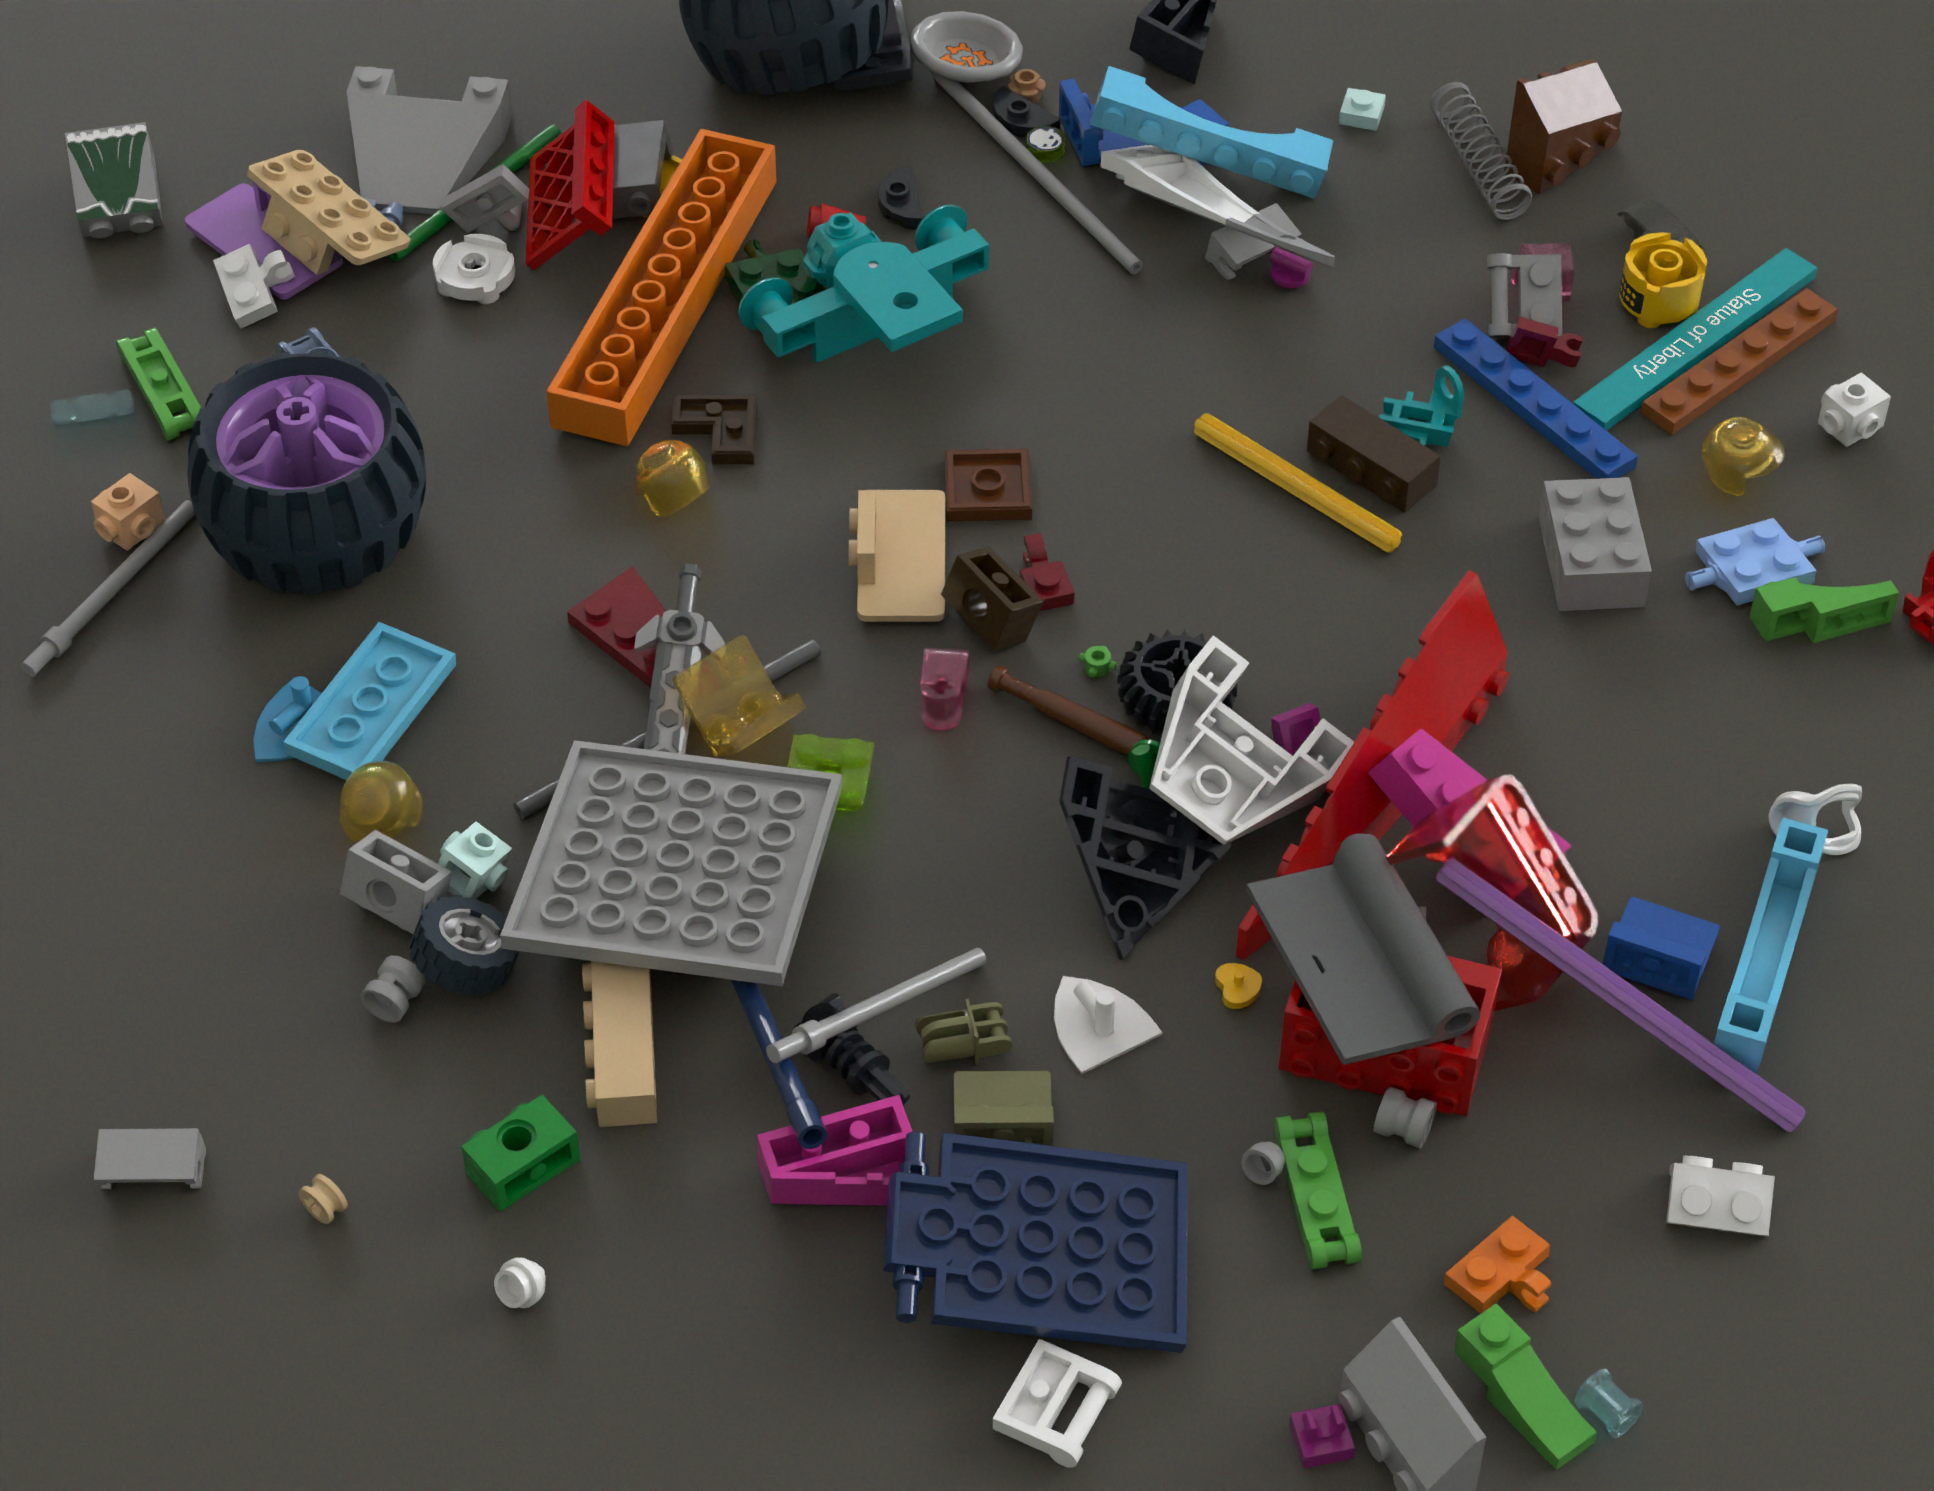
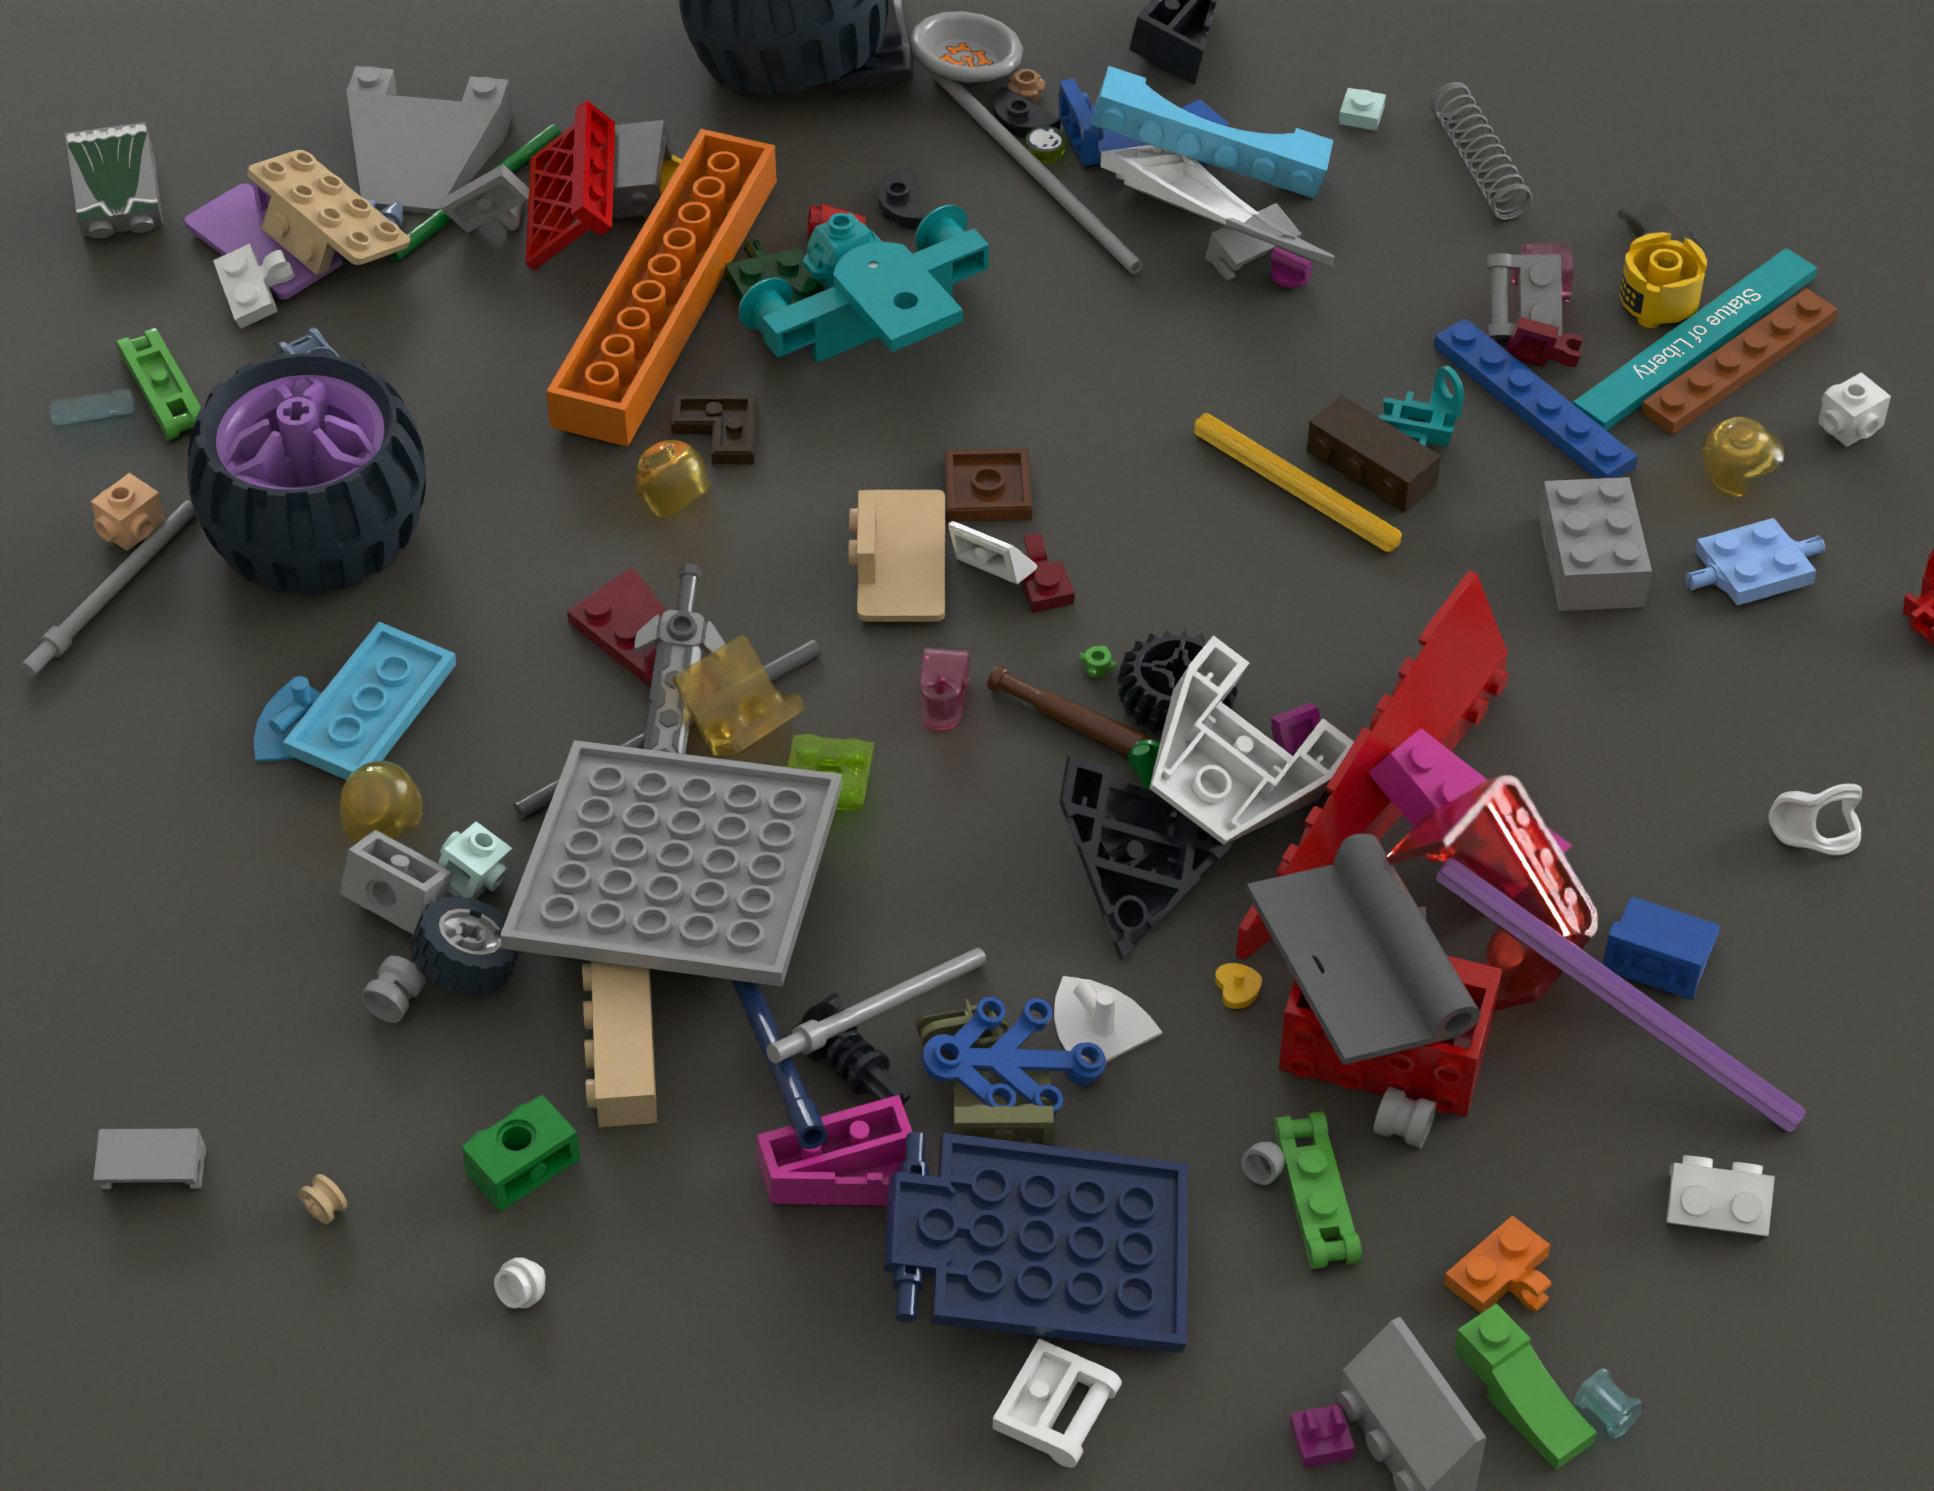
(455, 273): white plate -> none
(990, 554): none -> white slope
(991, 598): dark brown brick -> none
(1006, 1058): none -> blue plant
(1561, 123): reddish brown wedge -> none
(1770, 942): medium azure arch -> none
(1820, 611): bright green slope -> none

